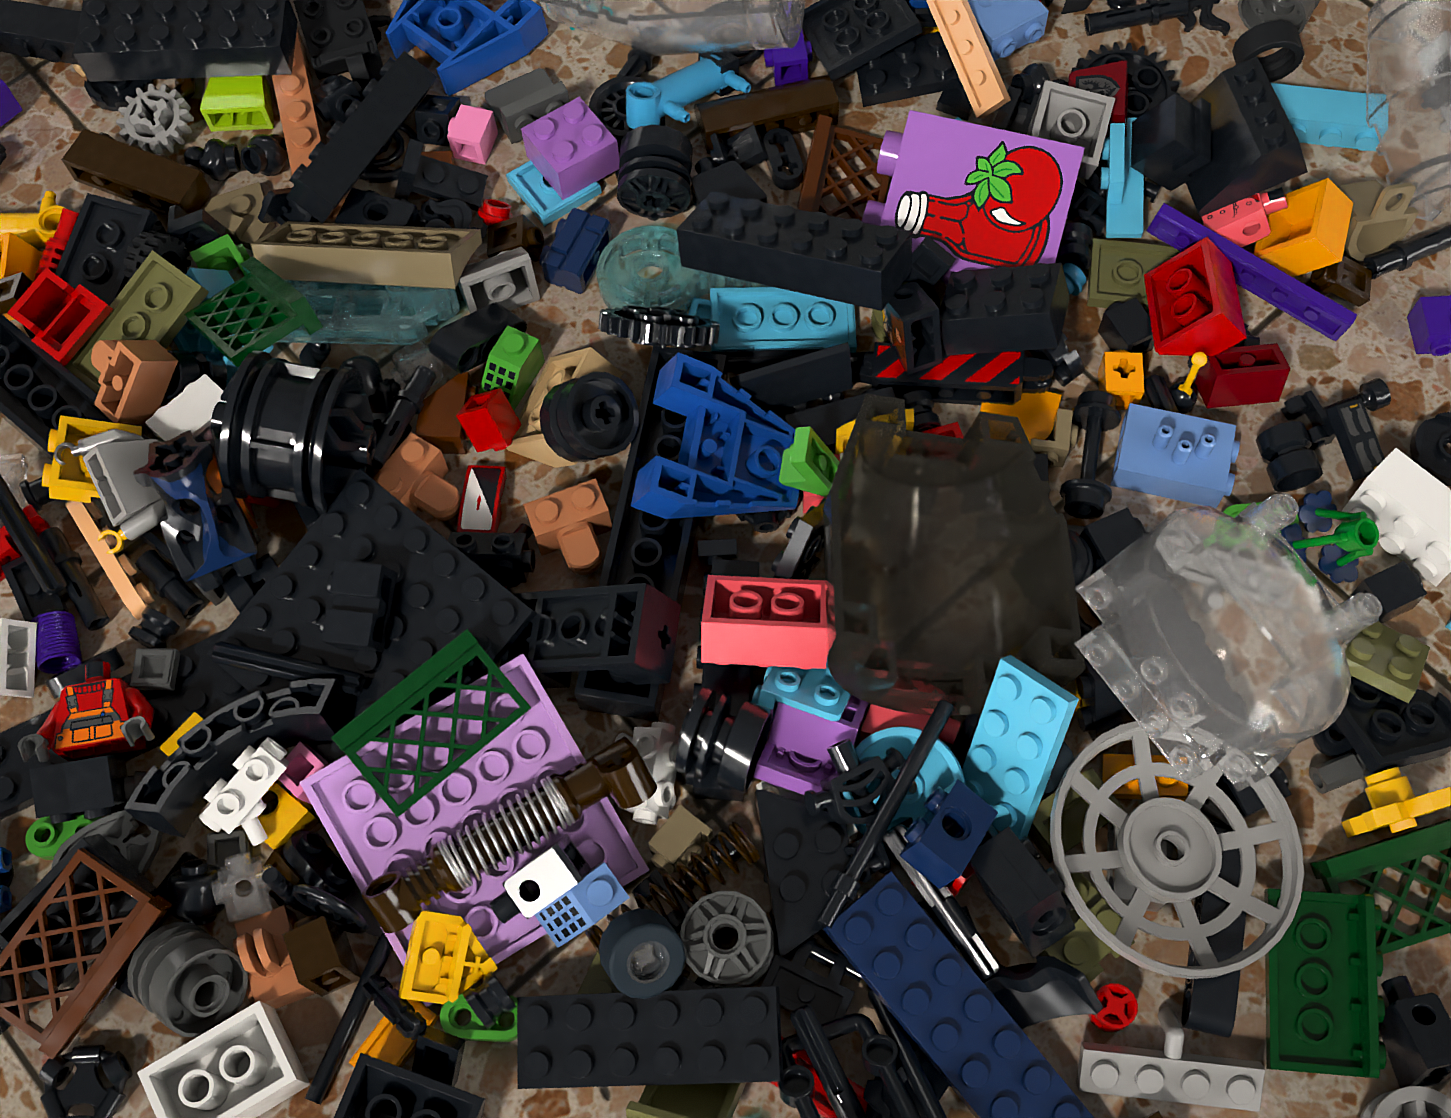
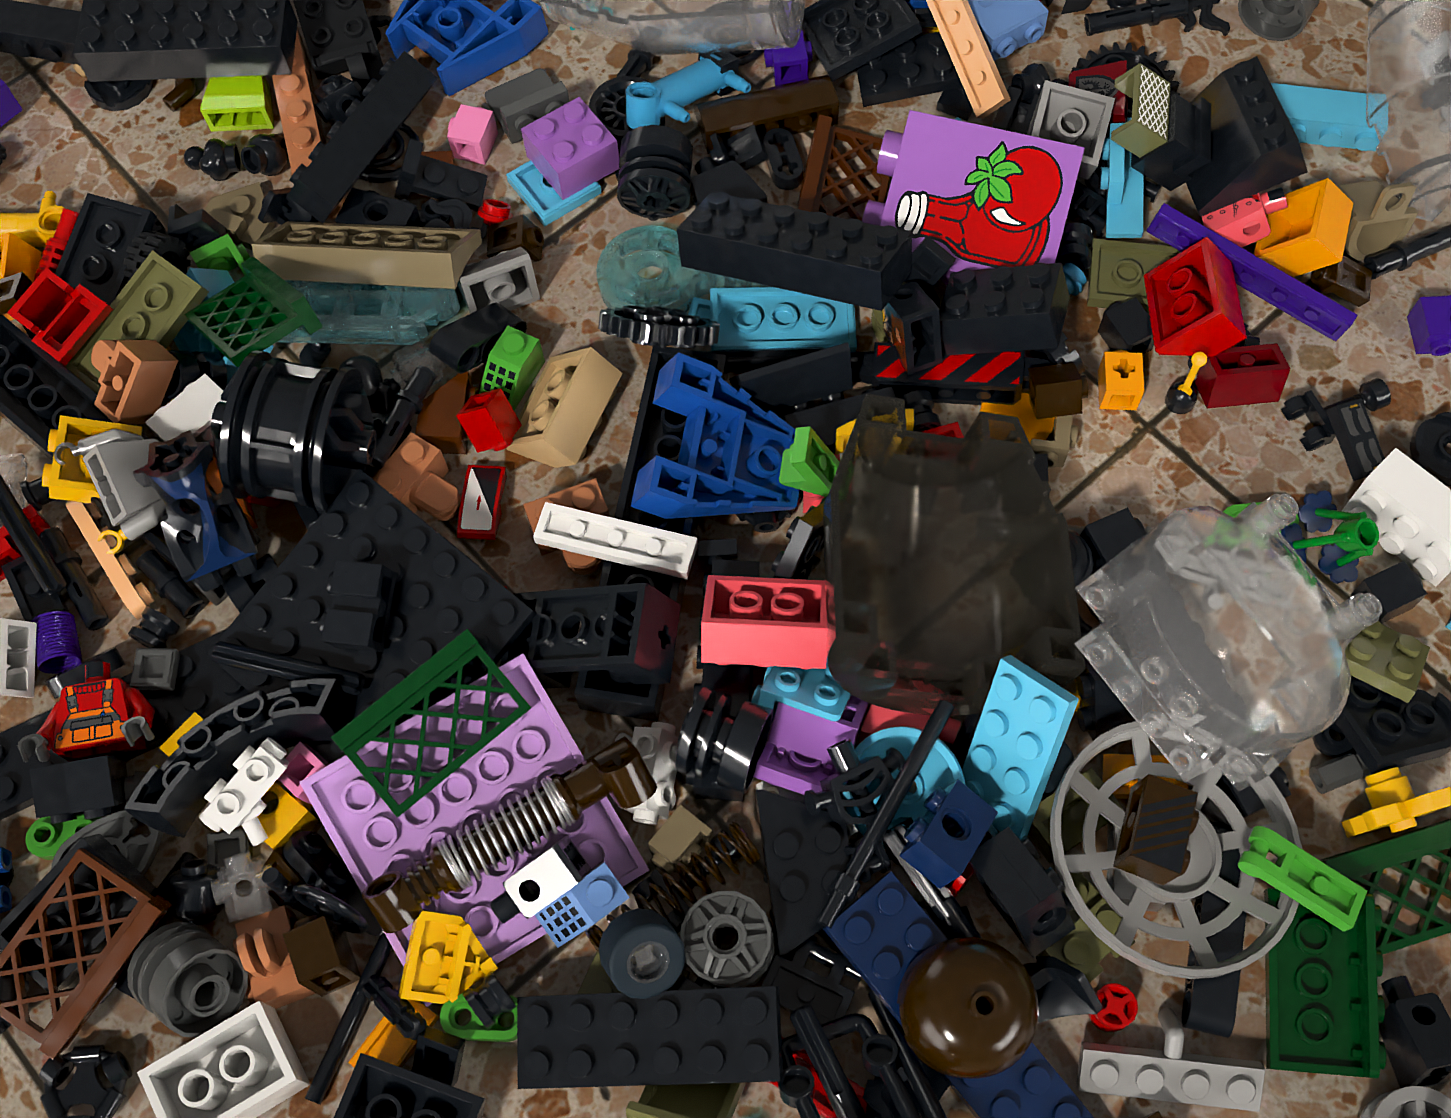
(135, 173): dark brown brick -> none
(155, 119): light grey gear -> none
(434, 117): black bracket -> none
(499, 554): black brick -> none
(575, 250): dark blue brick -> none
(589, 417): black wheel -> none
(616, 540): none -> white plate
(941, 1014): none -> dark brown cylinder
(1056, 390): none -> dark brown brick
(1086, 496): black piece -> none
(1149, 111): none -> olive panel
(1157, 830): none -> dark brown brick
(1174, 452): medium blue piece -> none
(1269, 36): black tyre -> none
(1288, 456): black wheel -> none
(1303, 878): none -> bright green plate

